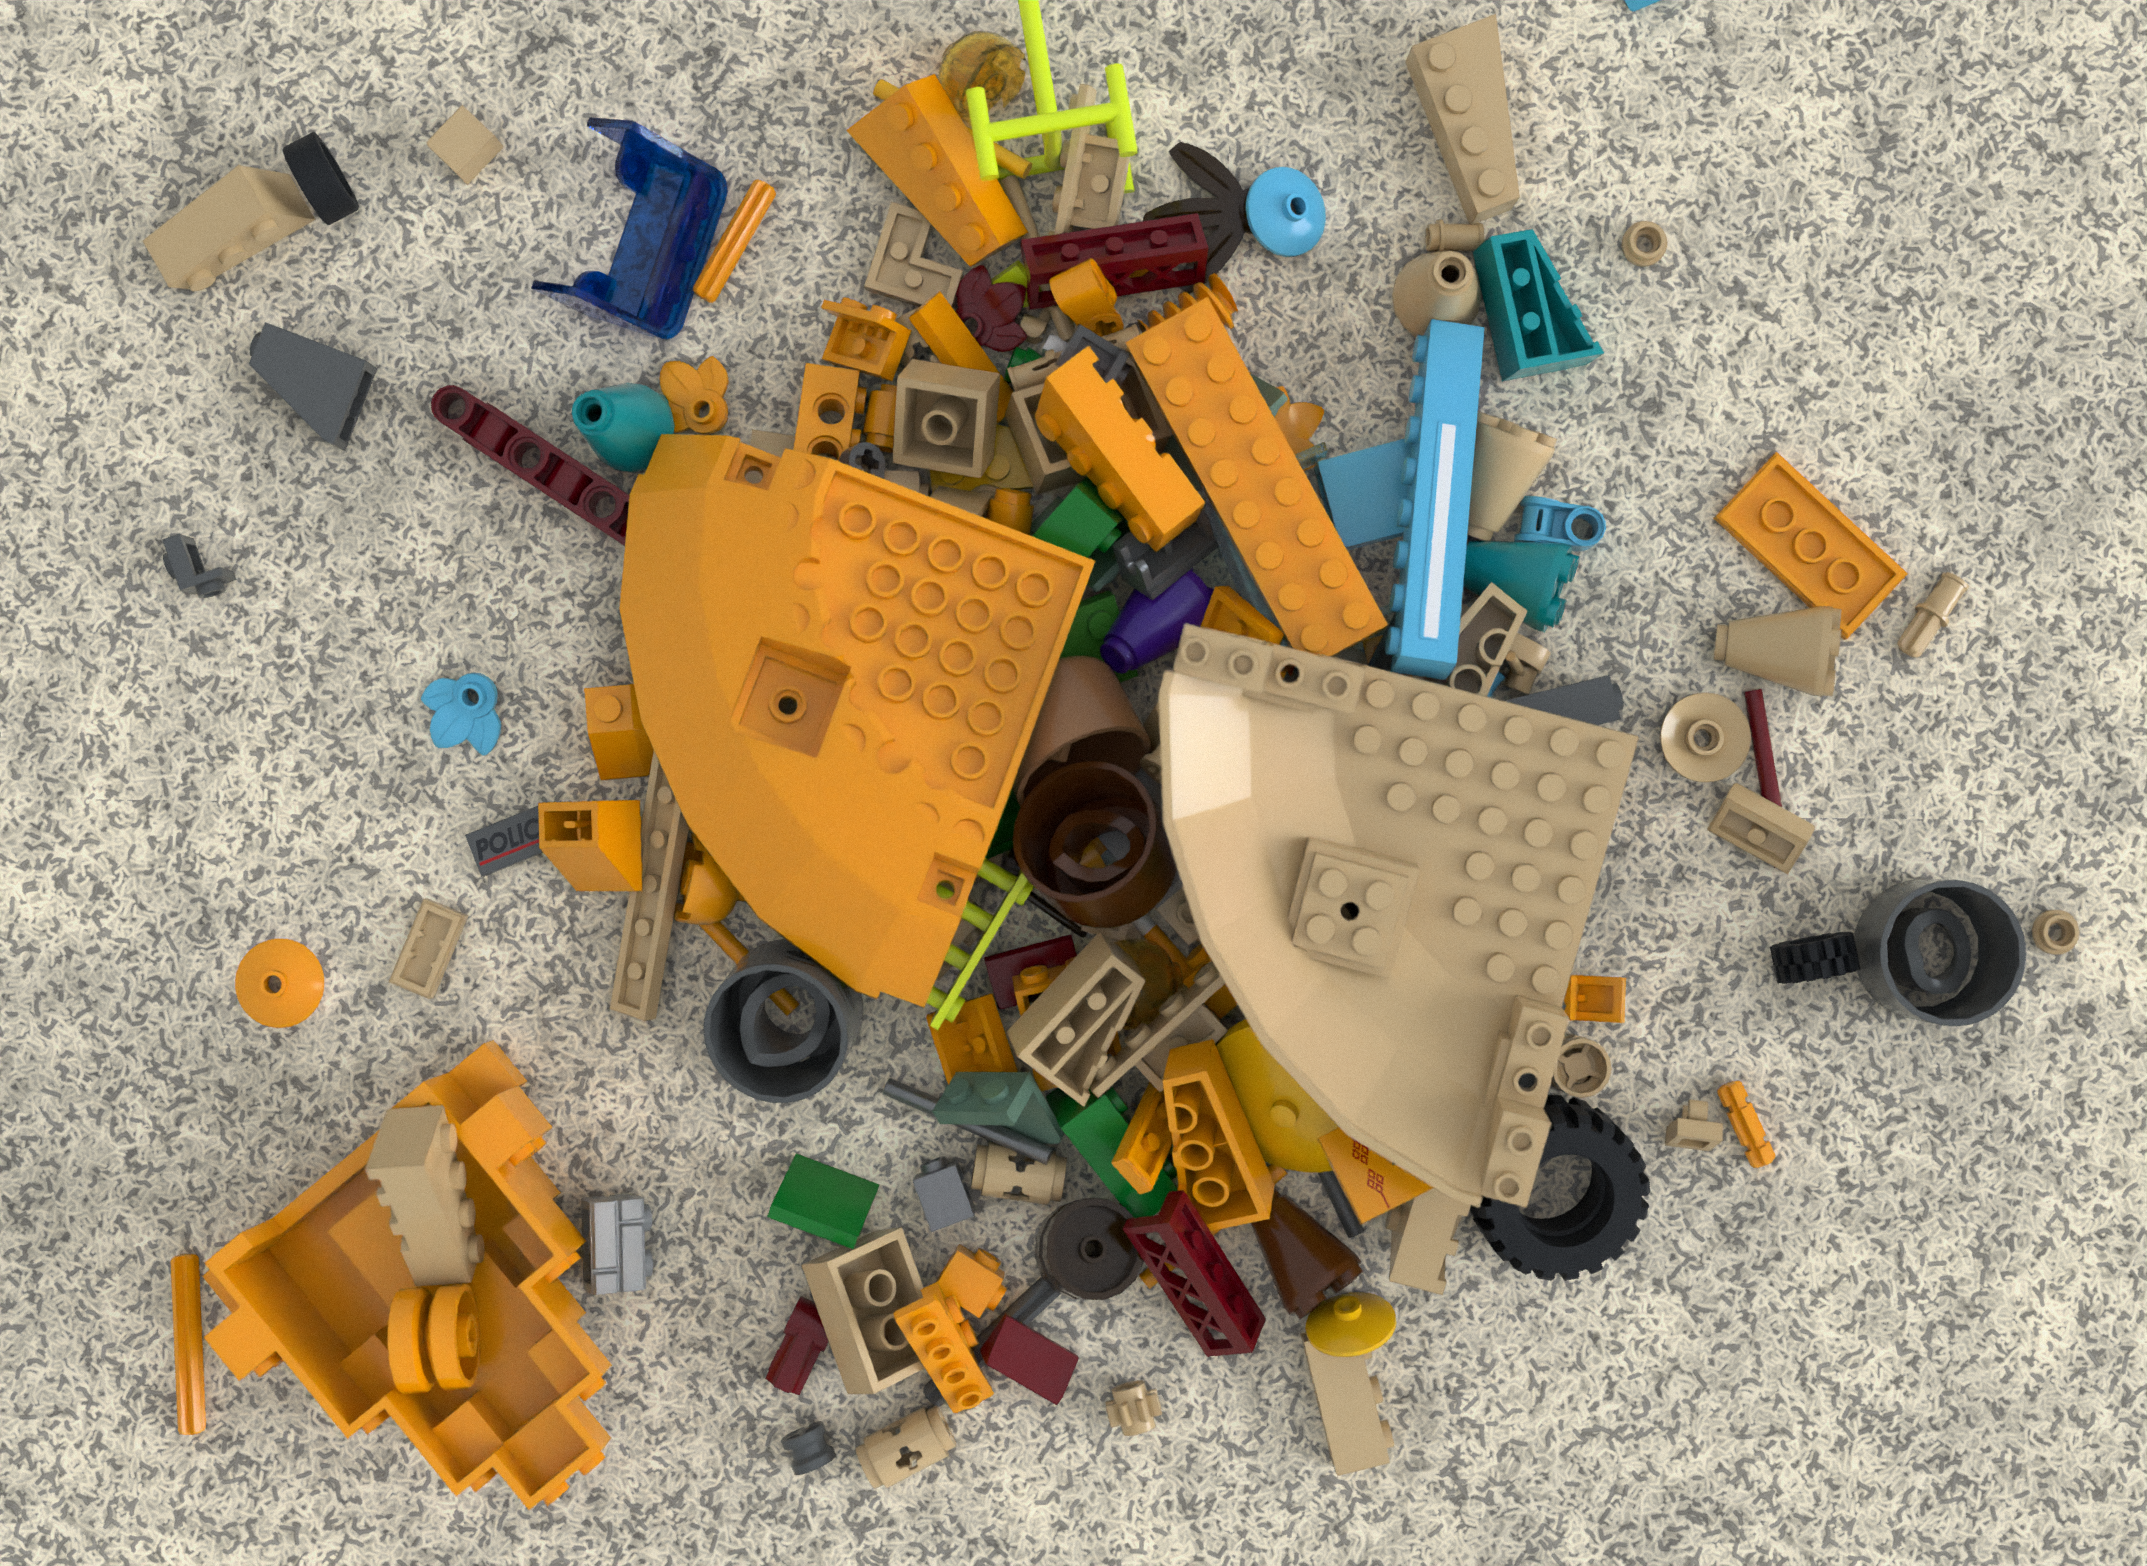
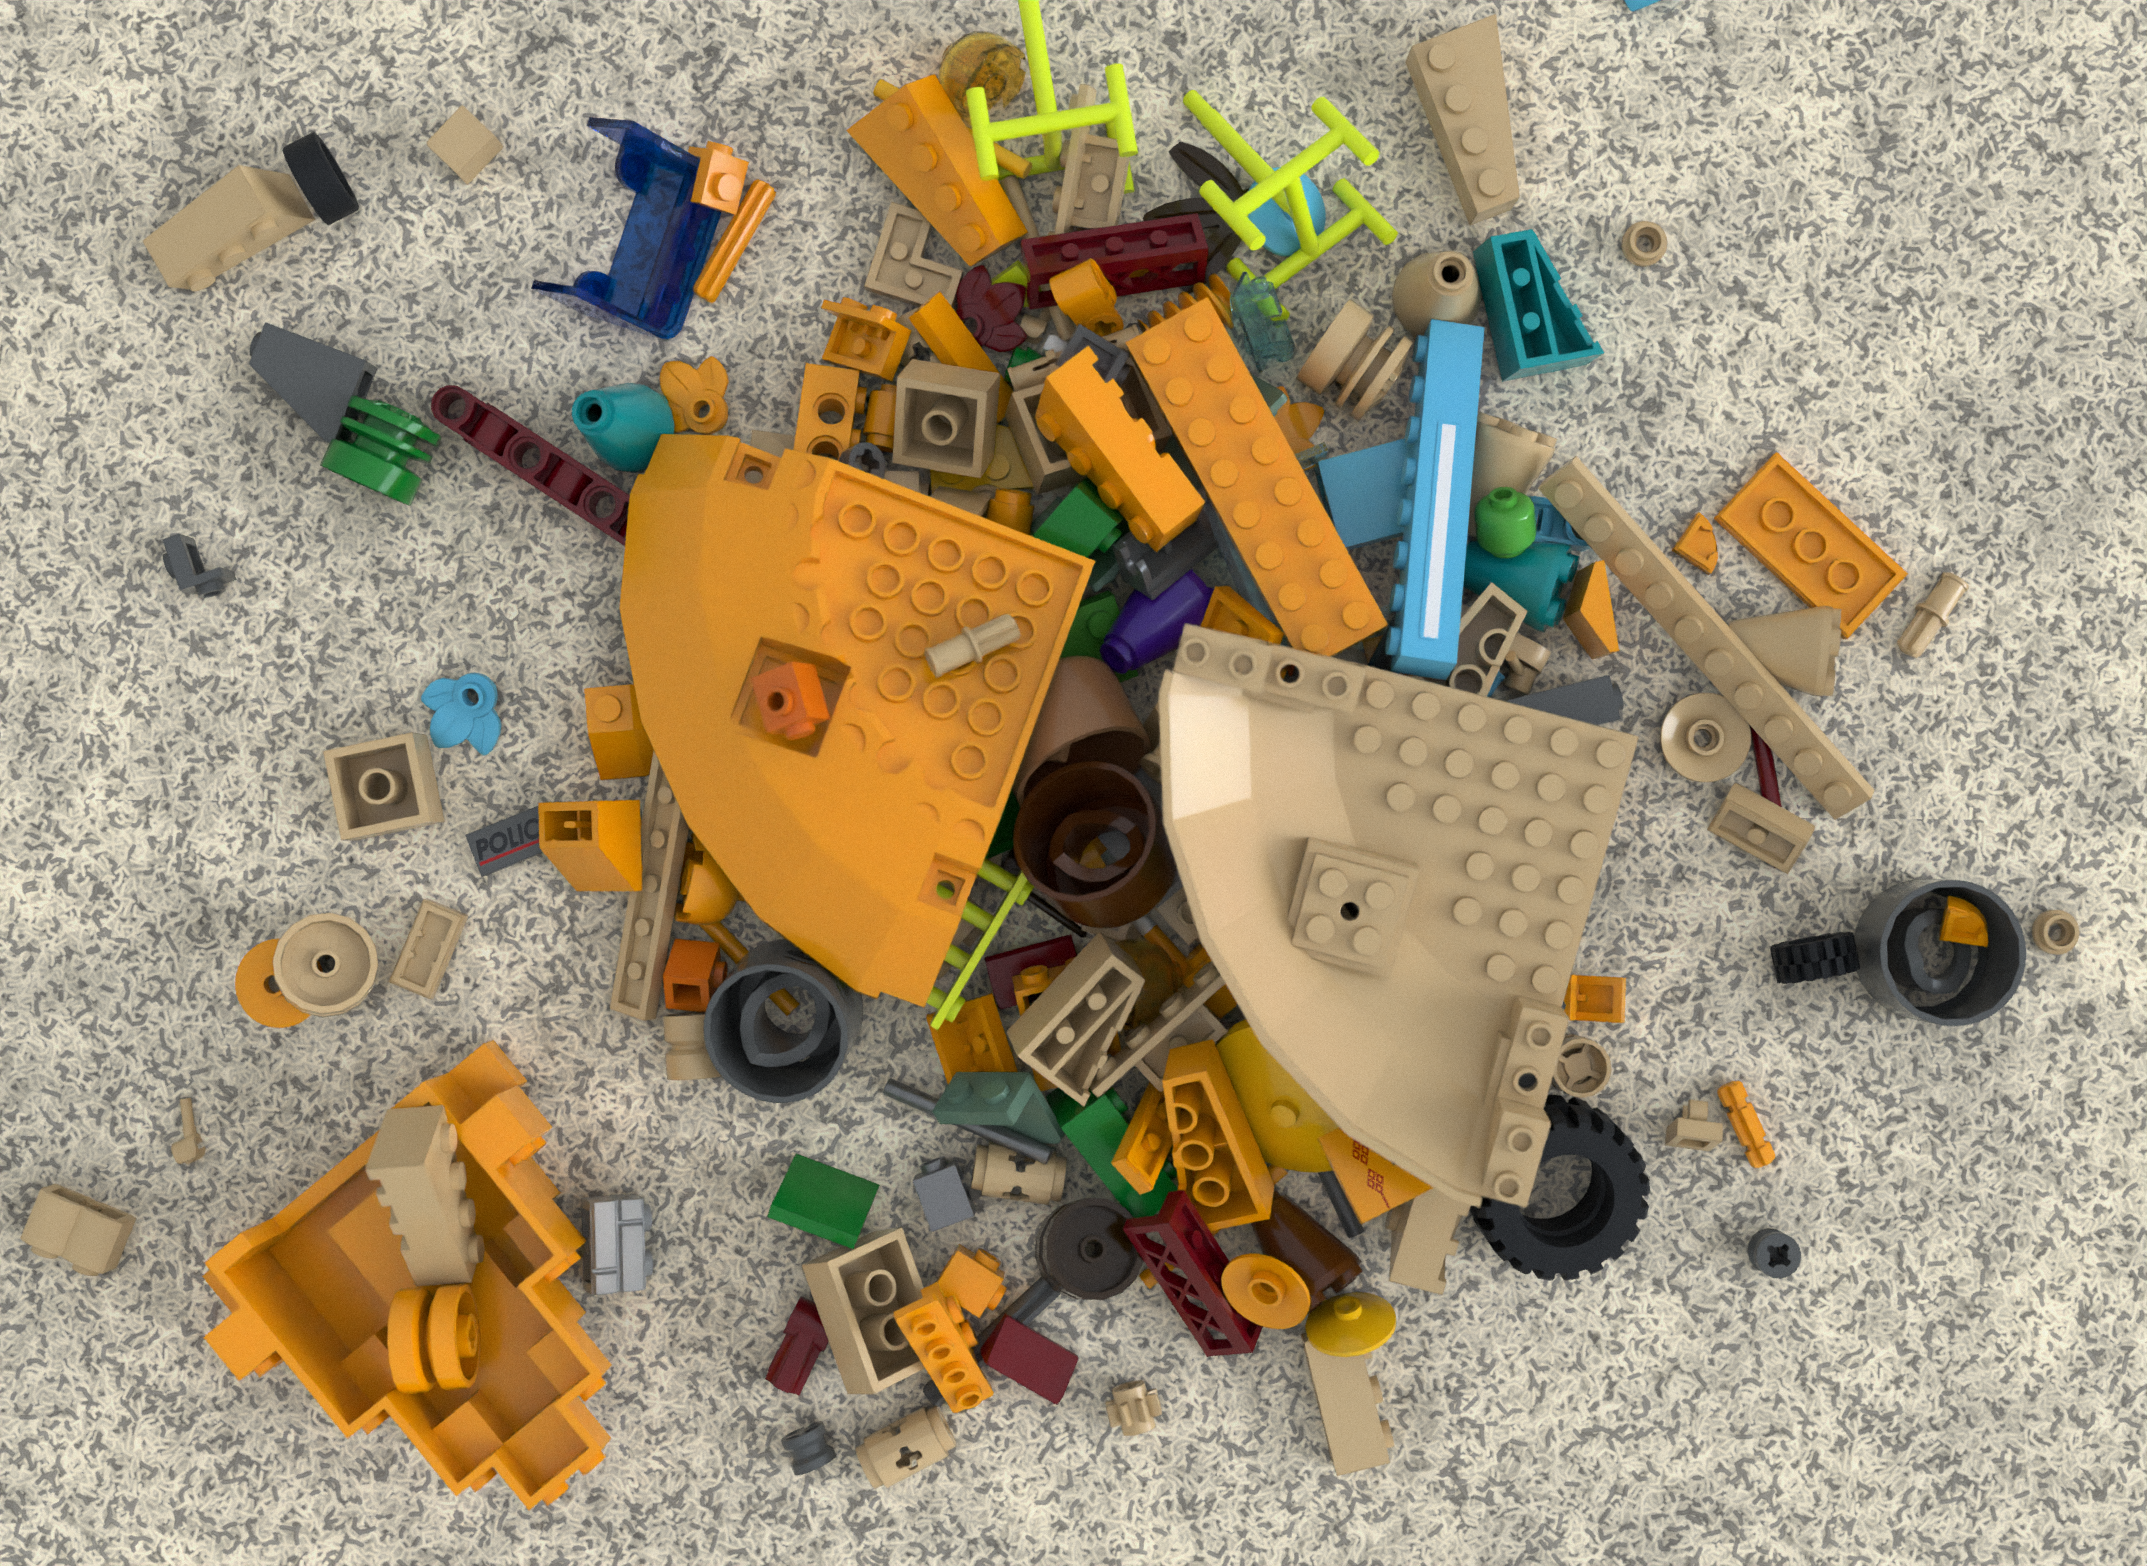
(77, 1230): none -> tan brick
(186, 1149): none -> tan hand
(188, 1344): light orange axle -> none
(329, 992): none -> tan wheel
(381, 449): none -> green wheel
(383, 786): none -> tan brick
(688, 1054): none -> tan wheel
(693, 974): none -> orange brick
(718, 178): none -> light orange bracket
(791, 699): none -> orange brick
(972, 644): none -> tan axle
(1253, 305): none -> clear light blue hinge
(1265, 1291): none -> light orange dish
(1287, 191): none -> neon yellow piece
(1354, 360): none -> tan wheel
(1453, 236): tan pin -> none
(1505, 524): none -> bright green head
(1591, 612): none -> light orange slope
(1698, 544): none -> light orange tile
(1706, 638): none -> tan plate
(1764, 1247): none -> dark grey wheel
(1963, 923): none -> light orange tile

